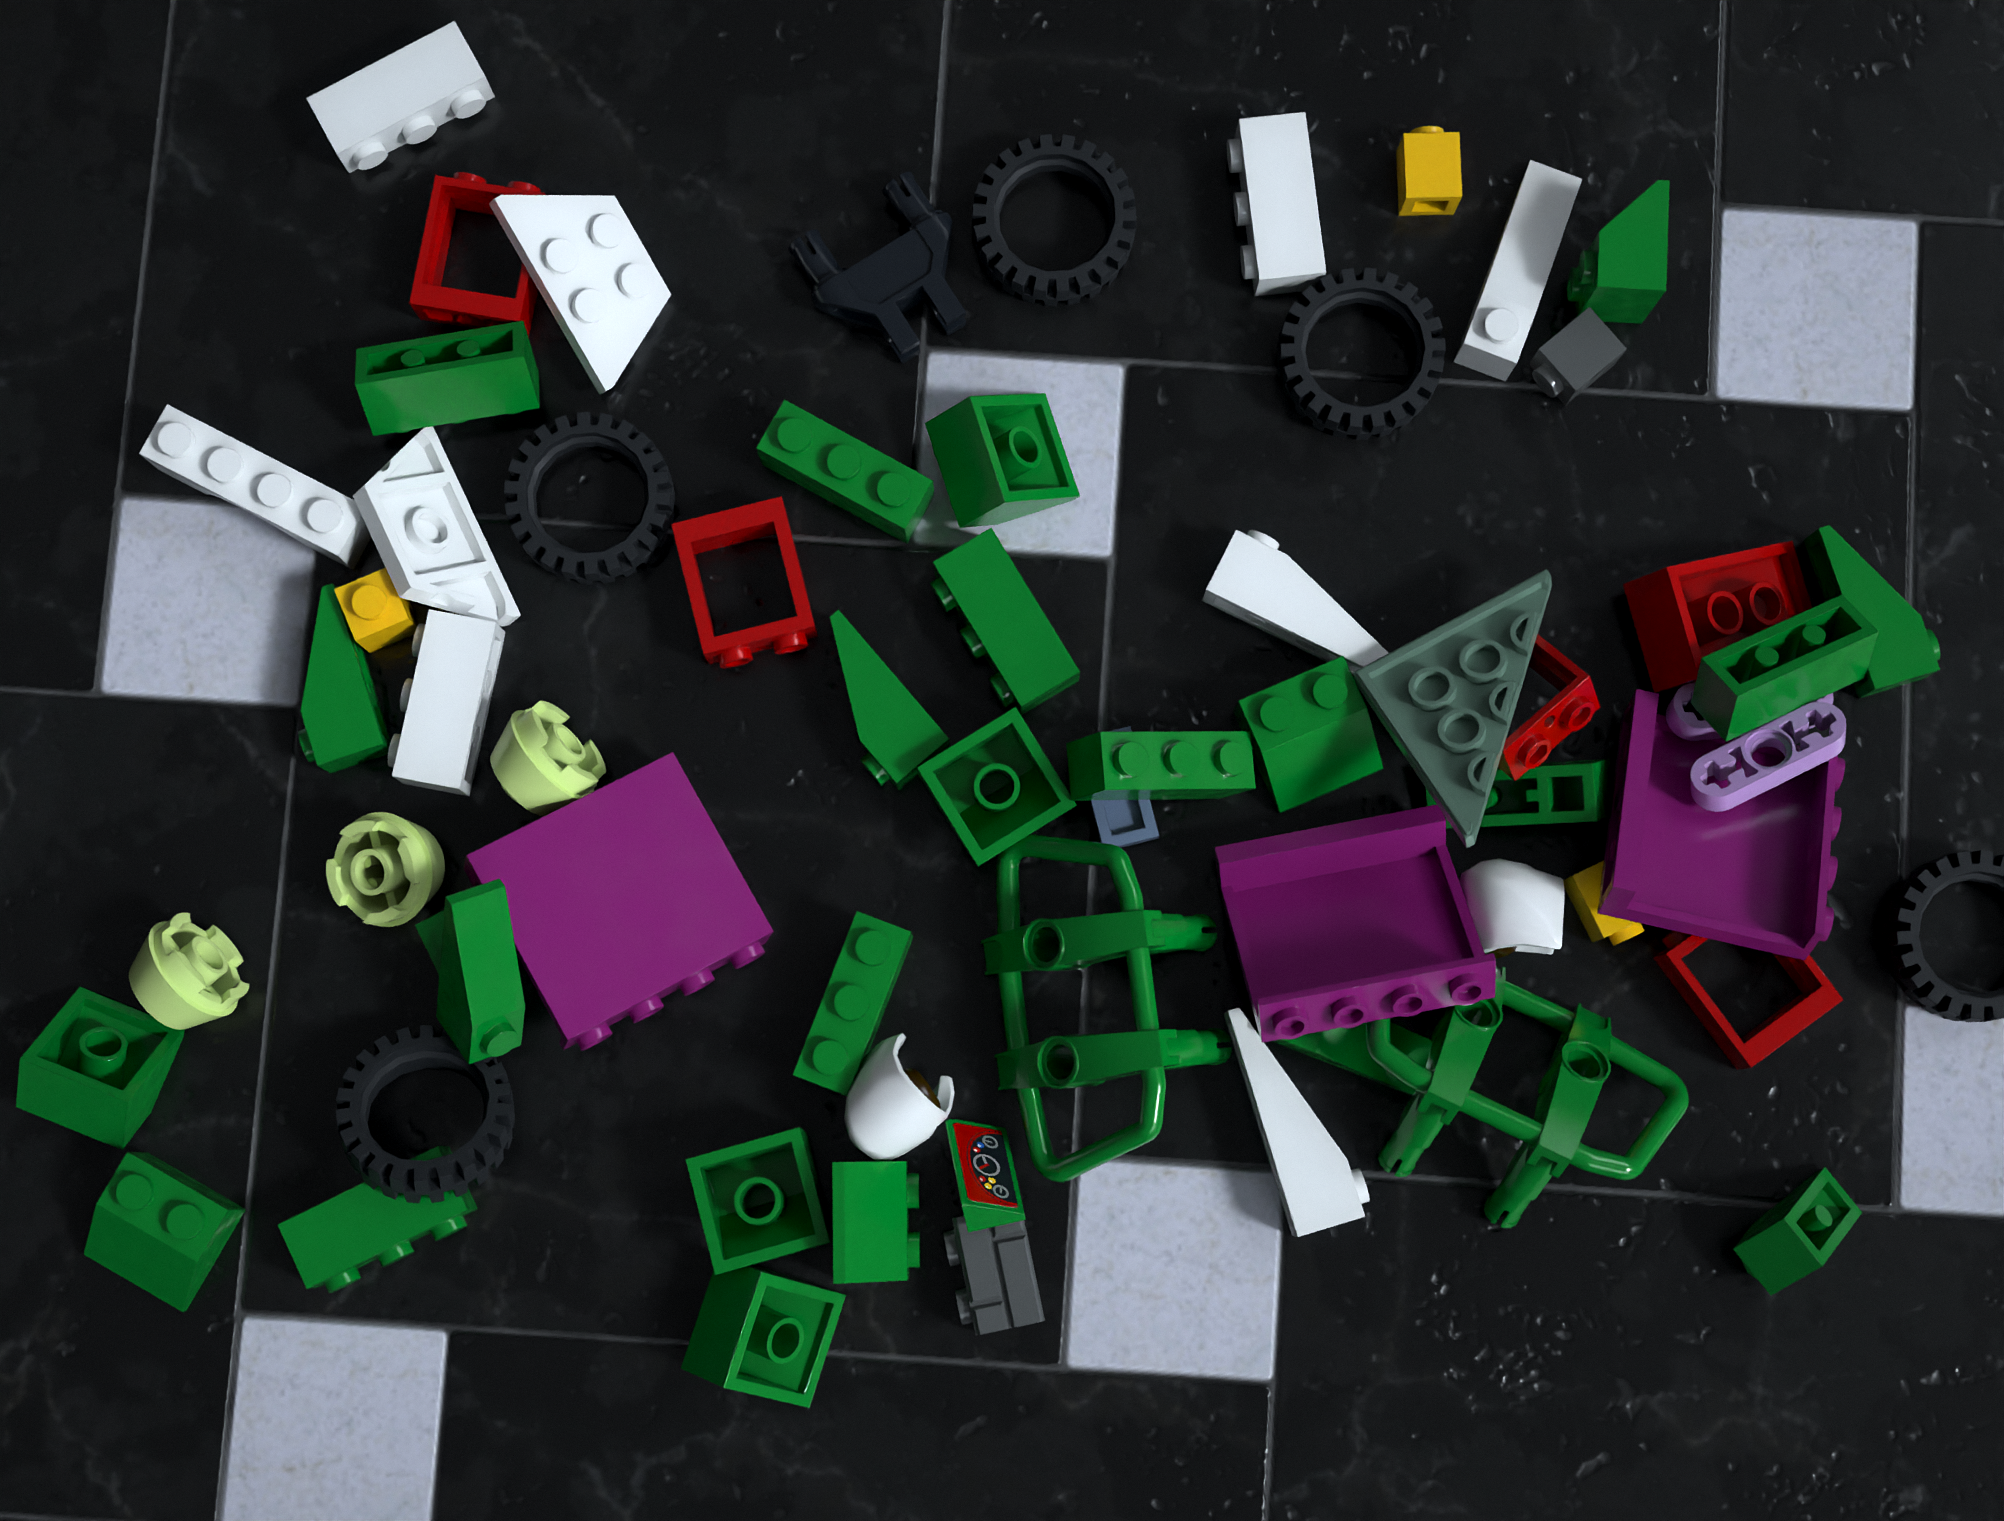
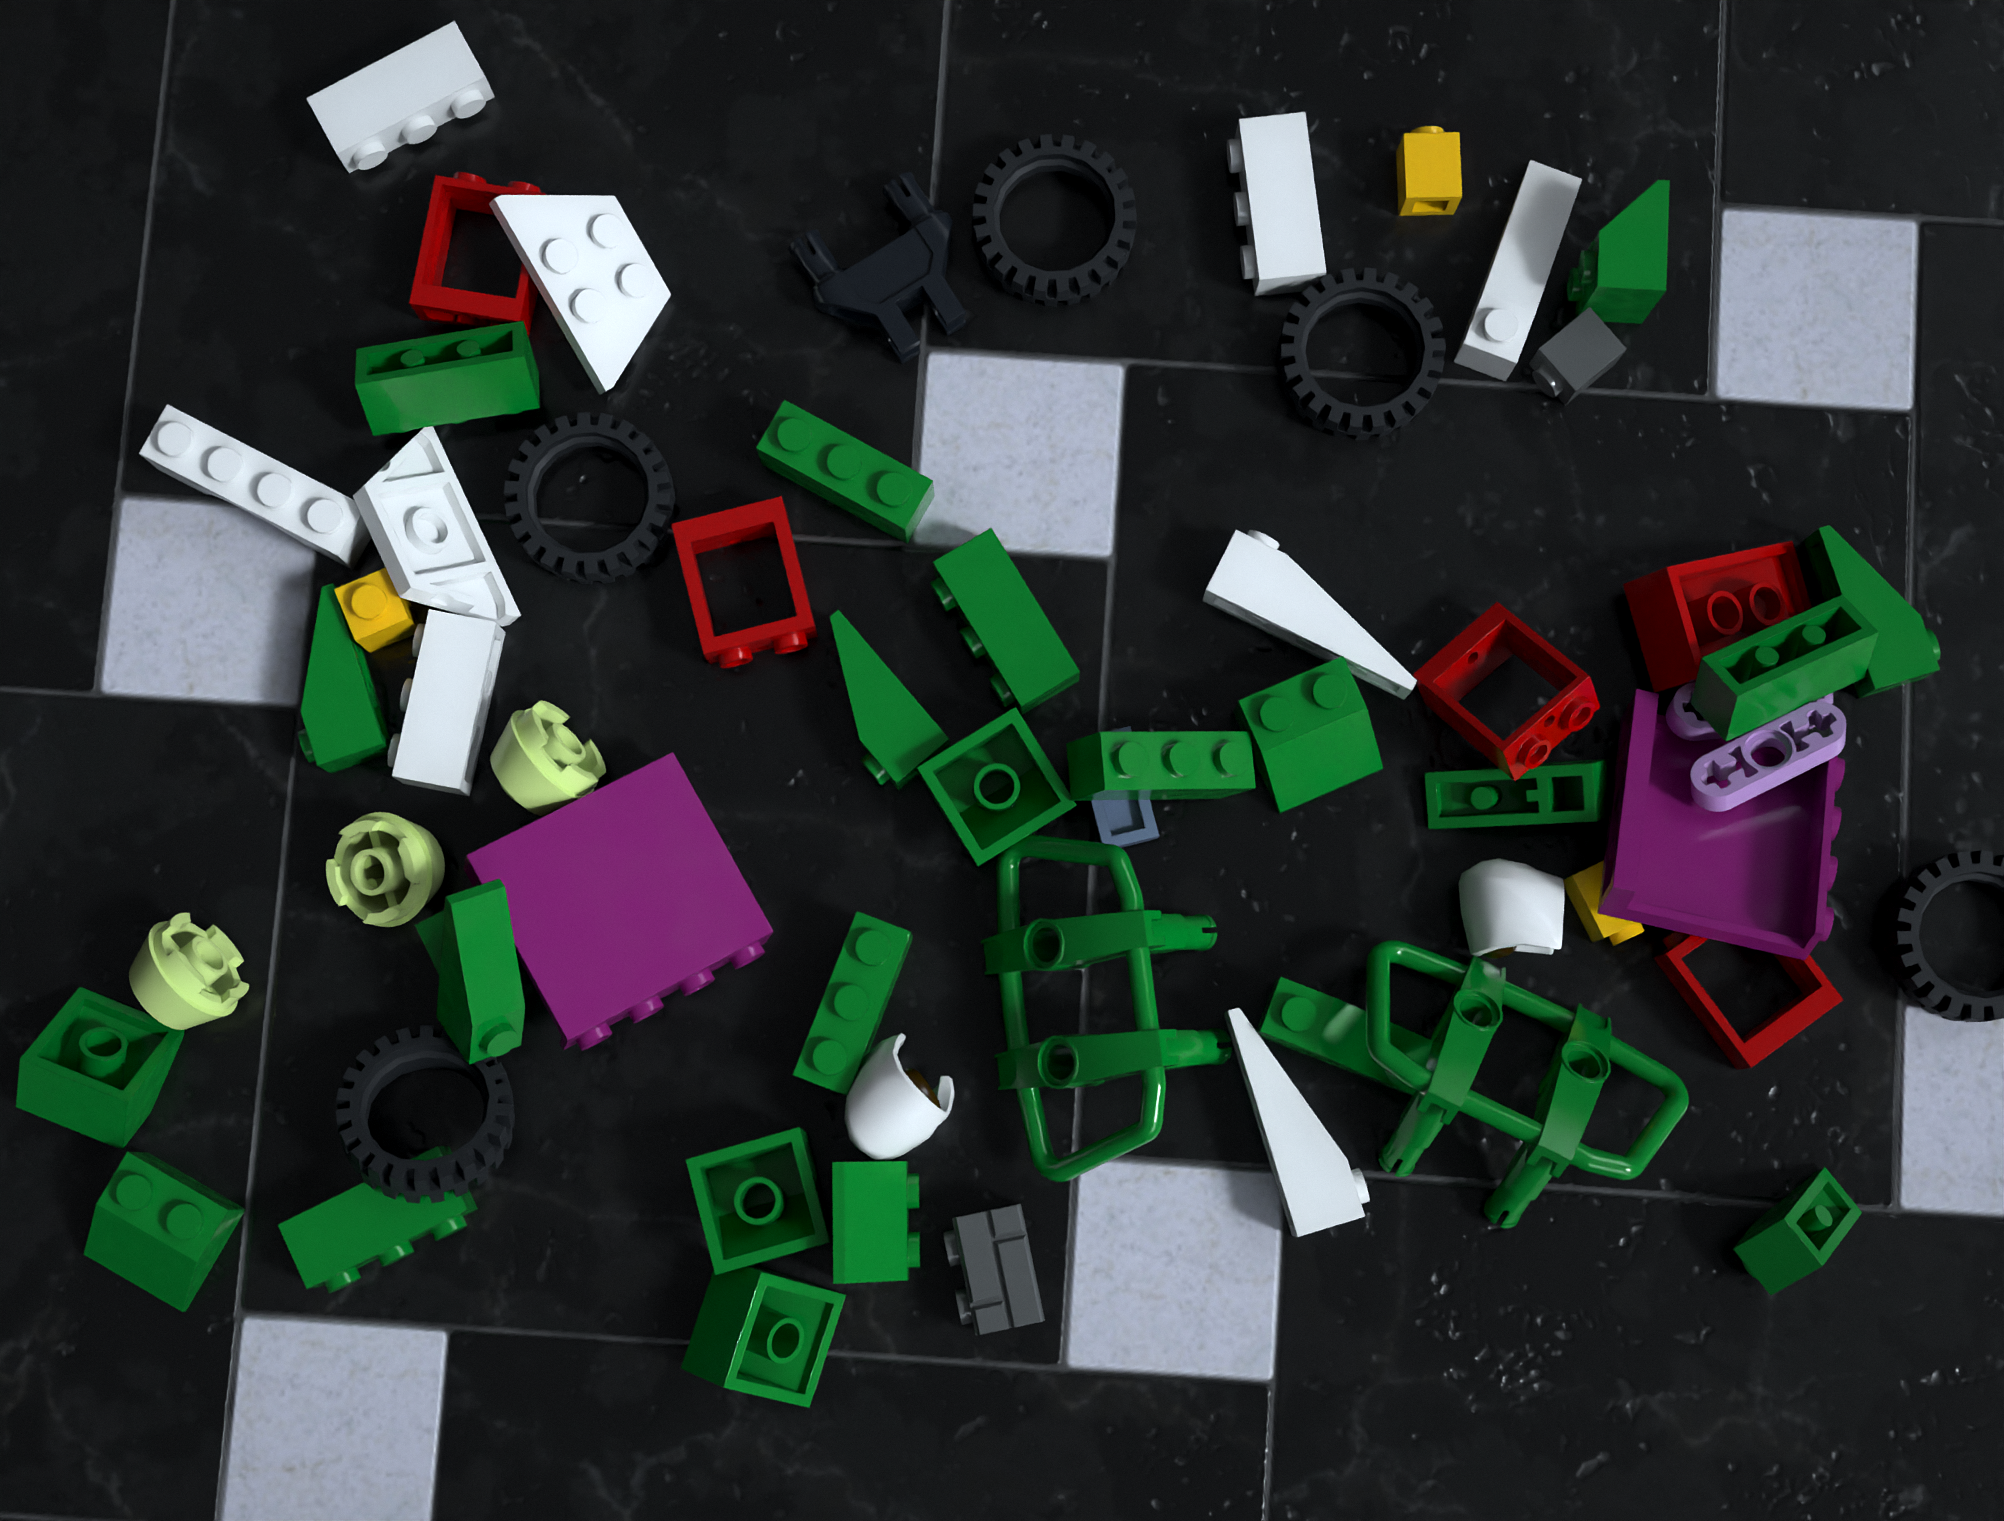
(984, 1174): slope -> none
(1001, 458): green slope -> none
(1351, 924): magenta panel -> none
(1455, 697): sand green tile -> none

